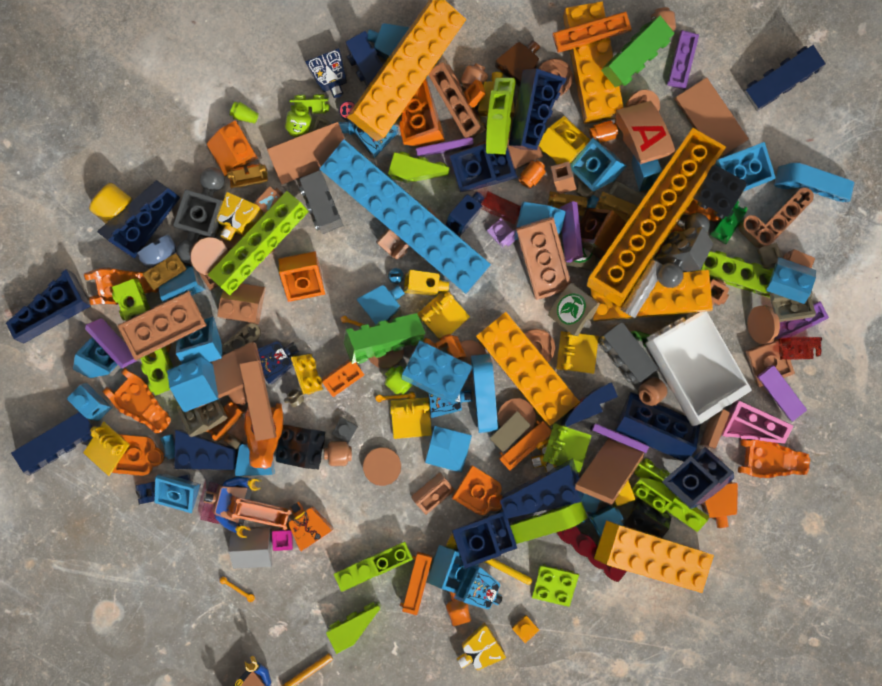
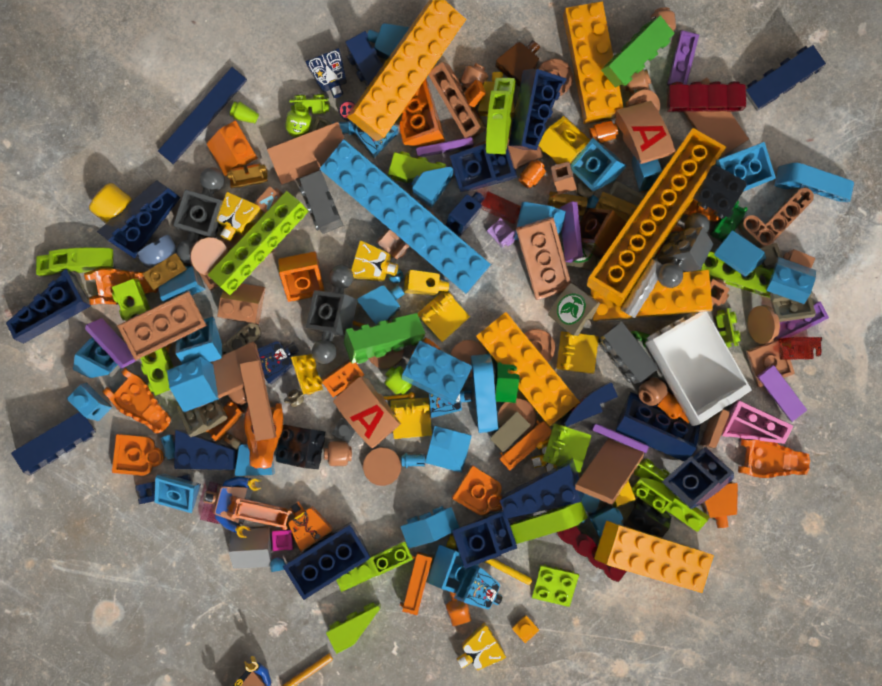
(74, 259): none -> lime slope
(105, 447): yellow hinge -> none
(202, 115): none -> dark blue tile
(250, 597): light orange hinge -> none
(277, 564): none -> dark azure hinge
(327, 560): none -> dark blue slope
(331, 313): none -> dark grey brick
(367, 411): none -> nougat slope
(372, 263): none -> yellow torso
(412, 460): none -> dark azure pin
(429, 526): none -> dark azure brick
(431, 185): none -> dark azure slope
(432, 493): nougat slope -> none
(454, 346): orange bracket -> none
(506, 384): none -> green hinge
(591, 32): orange tile -> none
(640, 81): none -> nougat head
(672, 407): none -> orange piece
(708, 98): none -> dark red brick
(727, 320): none -> lime hinge
(740, 254): none -> dark azure slope

